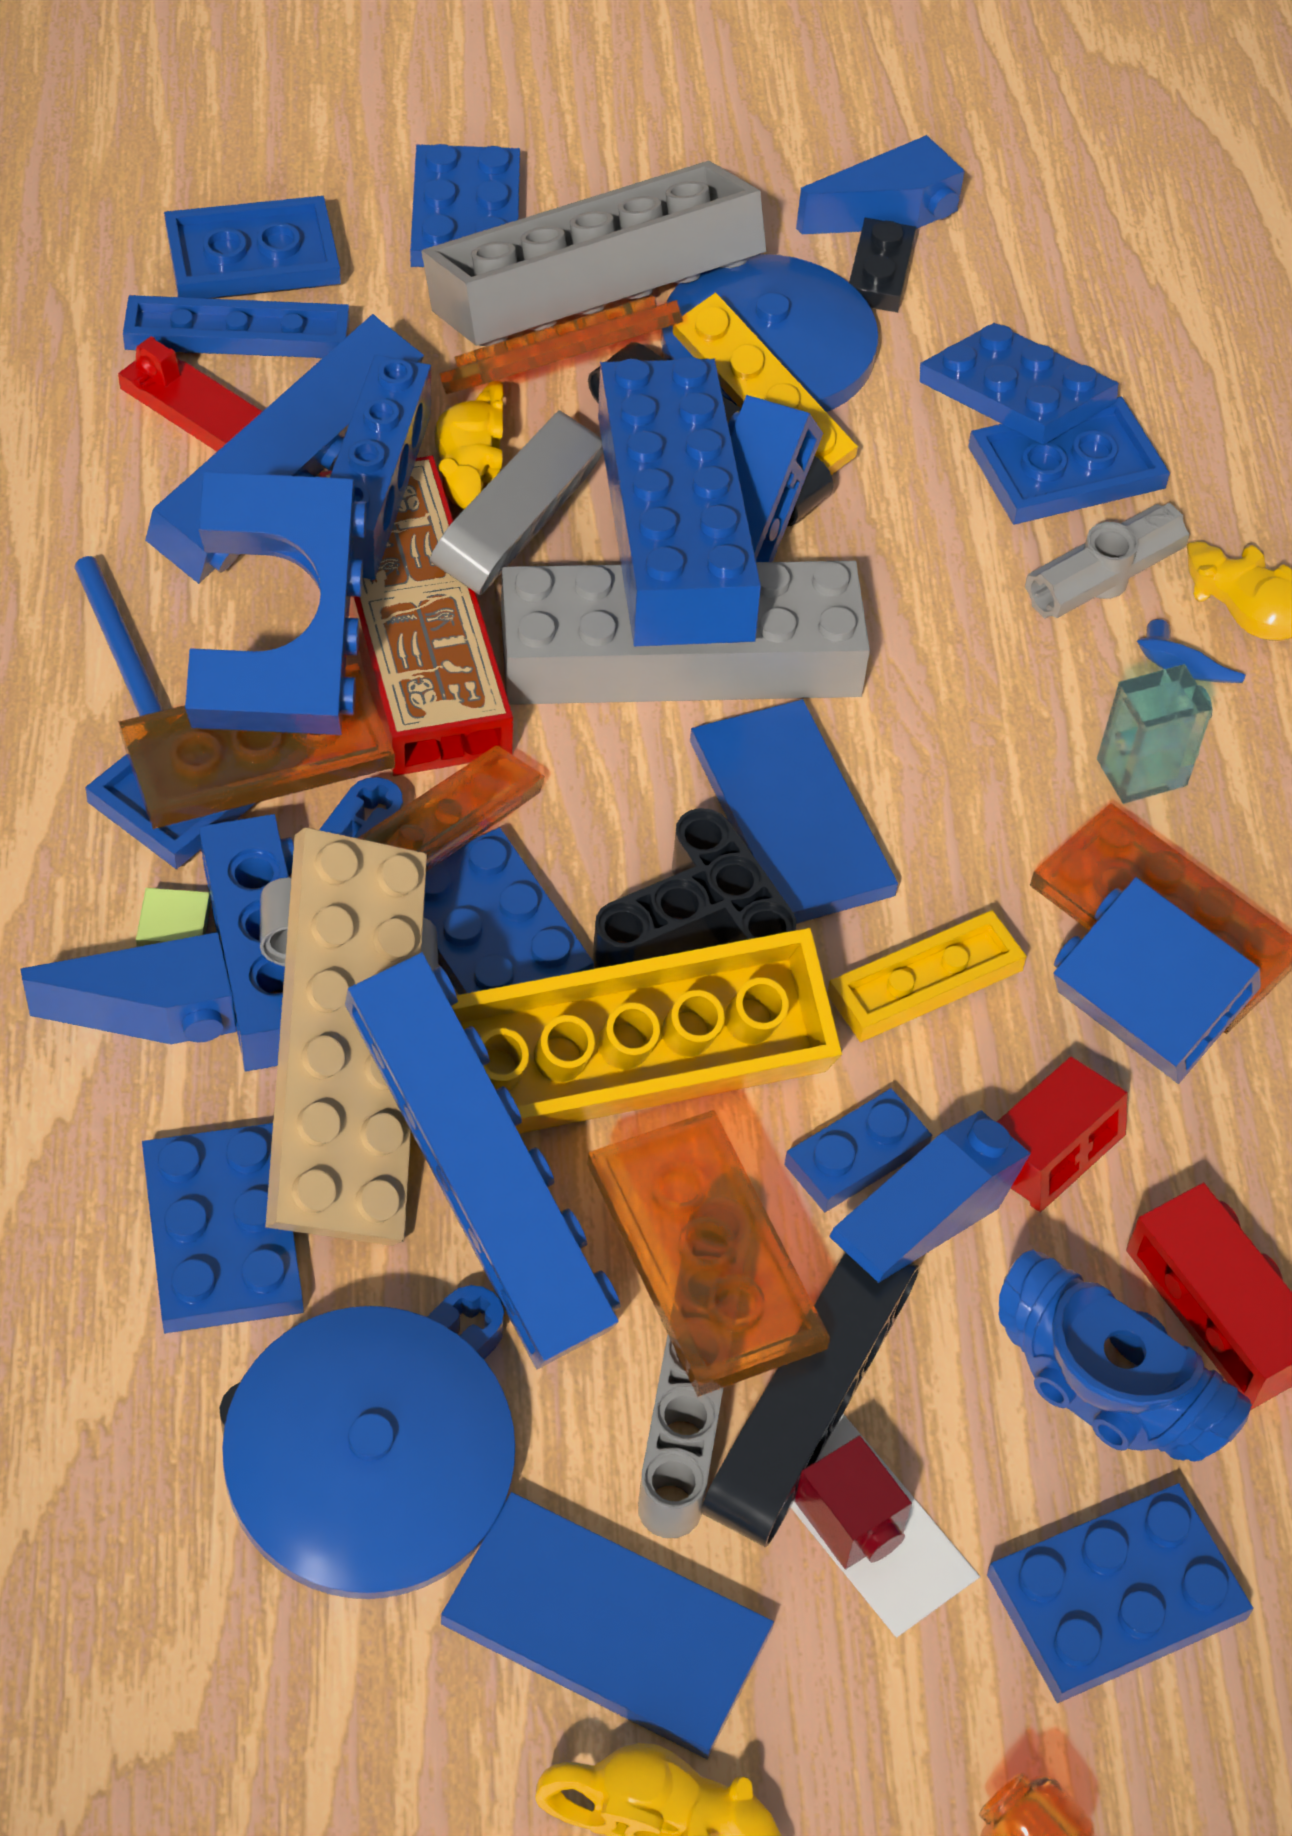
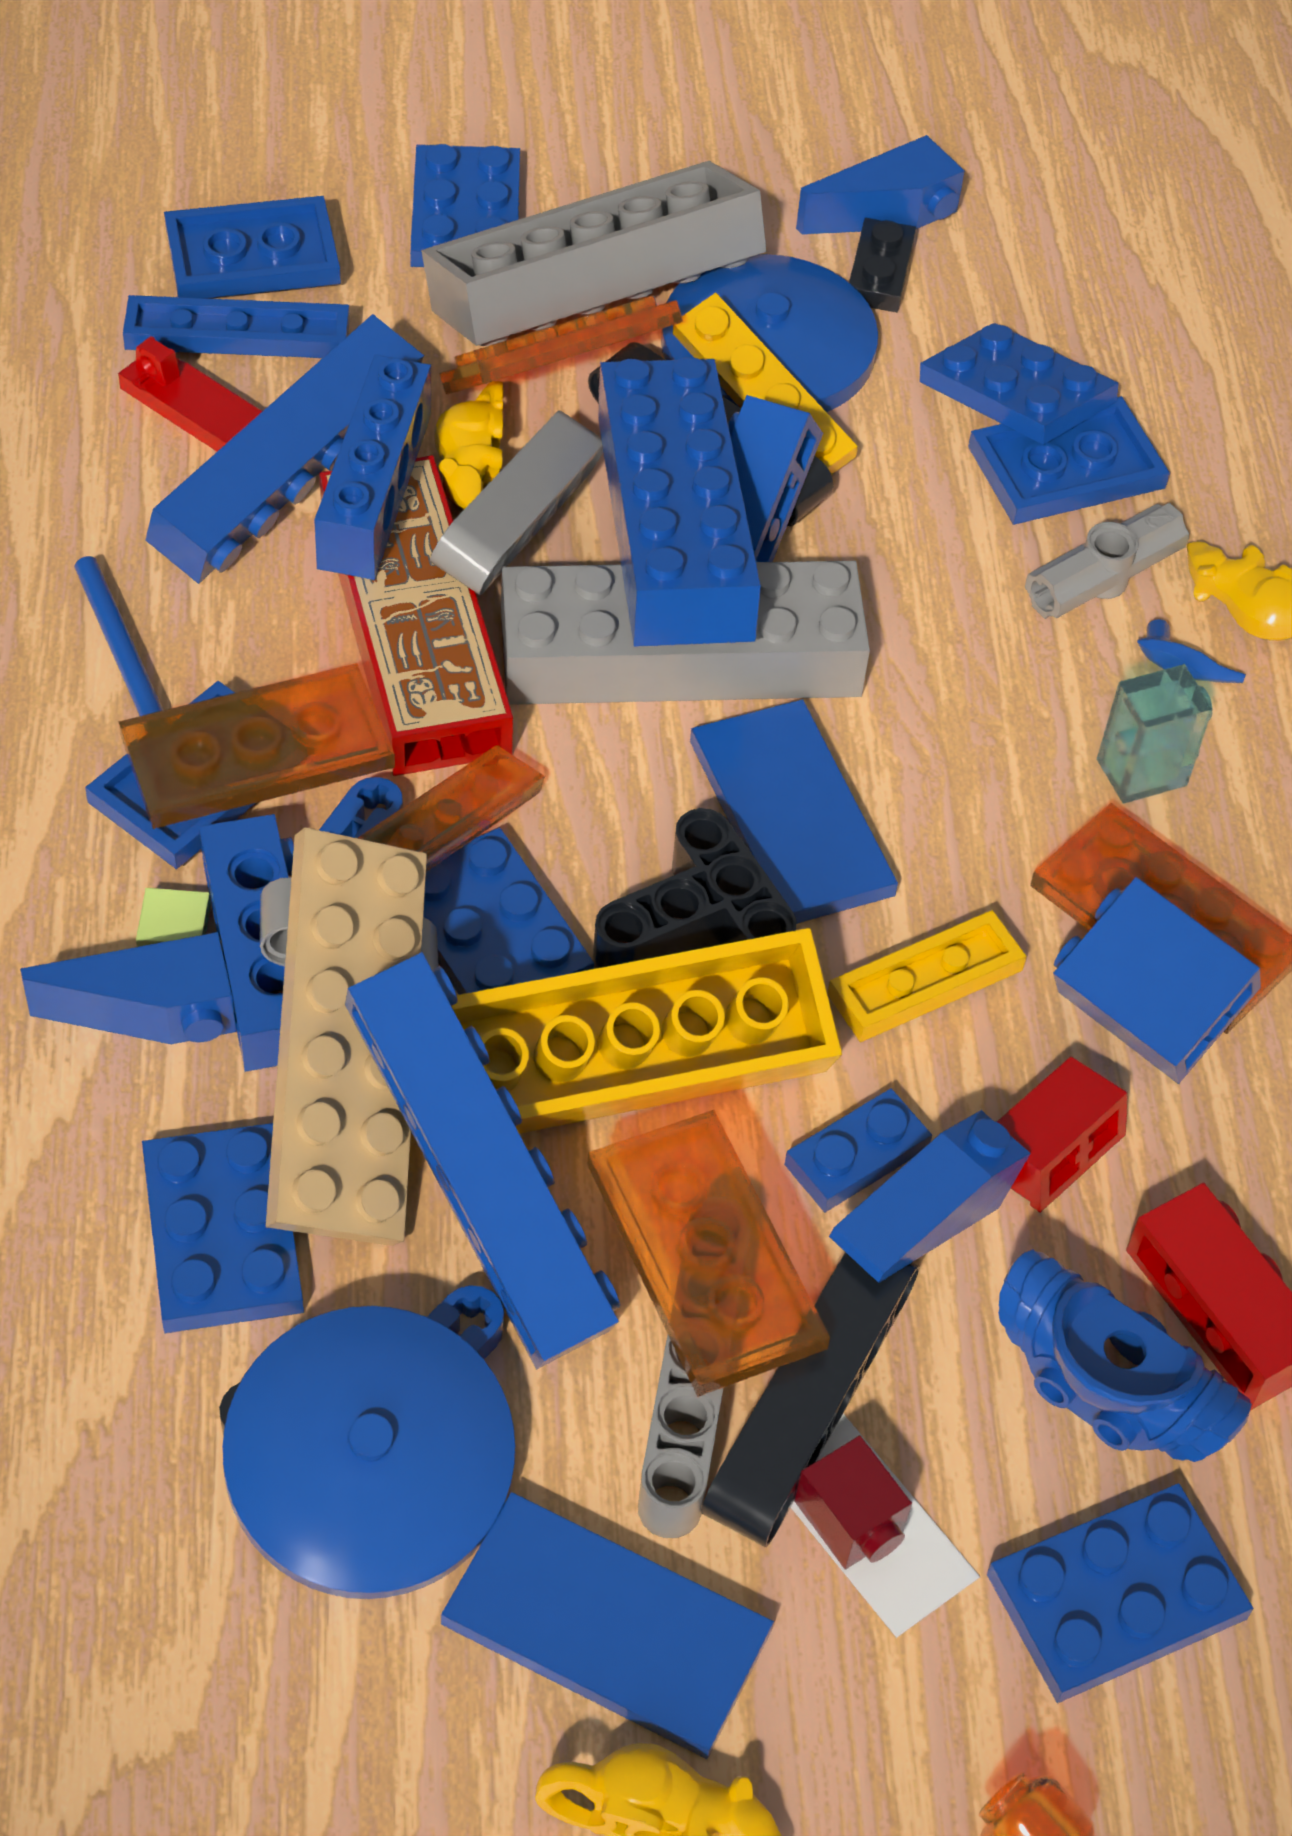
(304, 681): blue arch -> none

